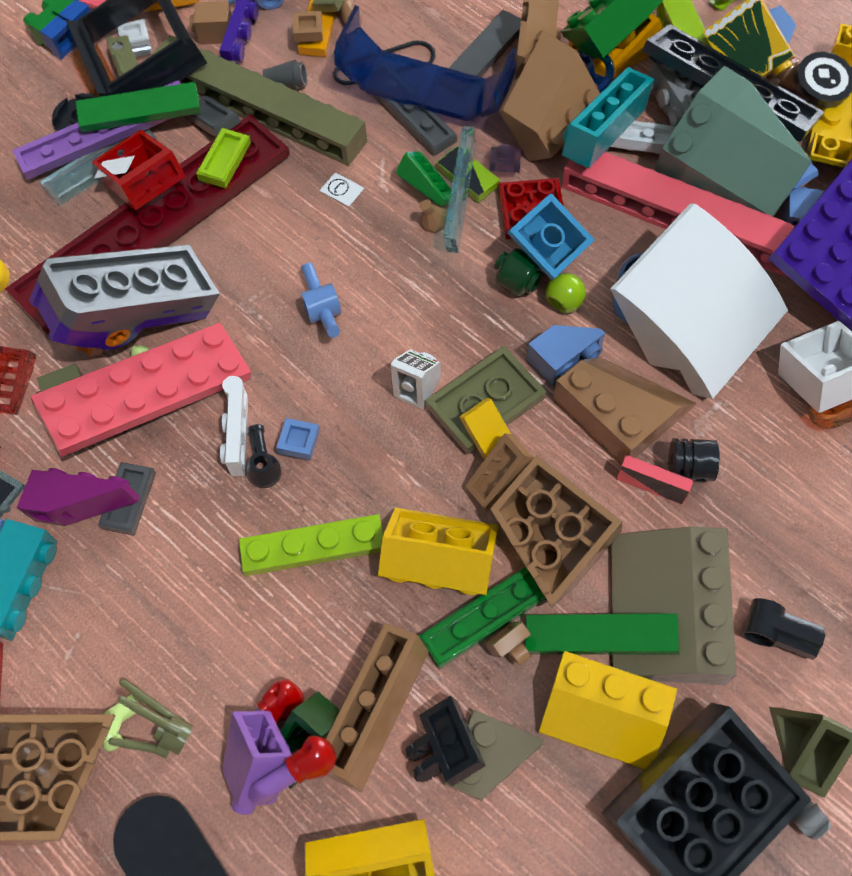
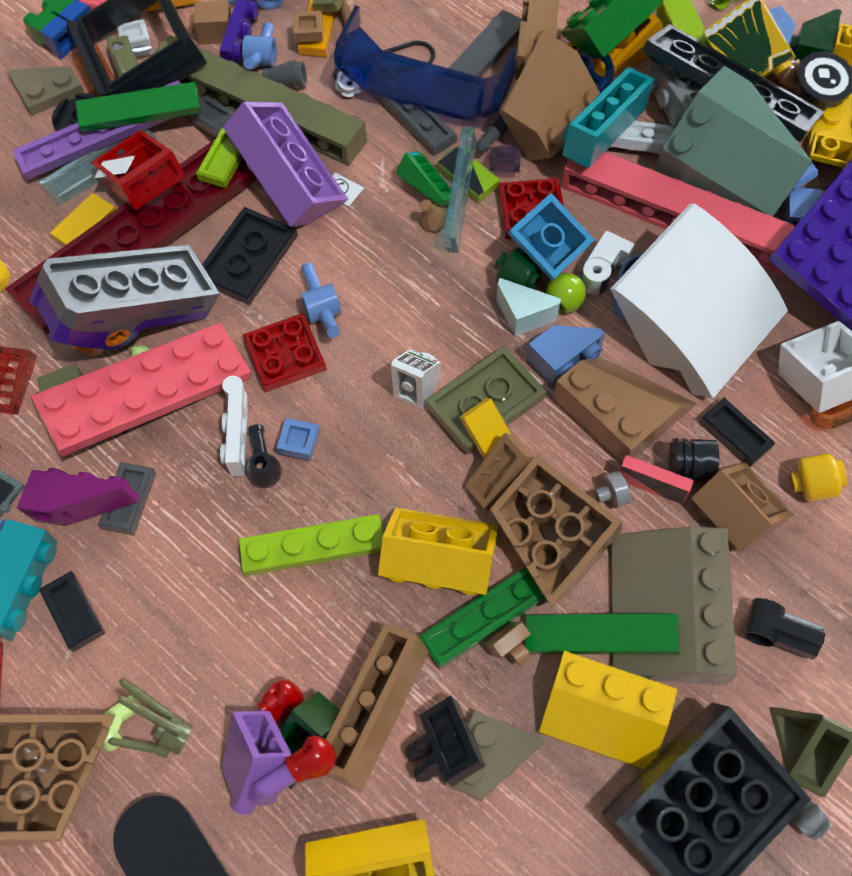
(45, 86): none -> dark tan wing
(72, 611): none -> black tile
(81, 219): none -> yellow tile
(248, 254): none -> black tile
(260, 49): none -> medium blue piece
(284, 162): none -> medium lavender slope
(284, 352): none -> red tile
(341, 85): none -> white plate
(491, 135): none -> dark grey piece
(525, 307): none -> light aqua slope
(607, 254): none -> white leg
(614, 489): none -> light grey tile
(736, 432): none -> black tile
(743, 504): none -> medium nougat slope
(816, 35): none -> dark green slope
(819, 477): none -> yellow head

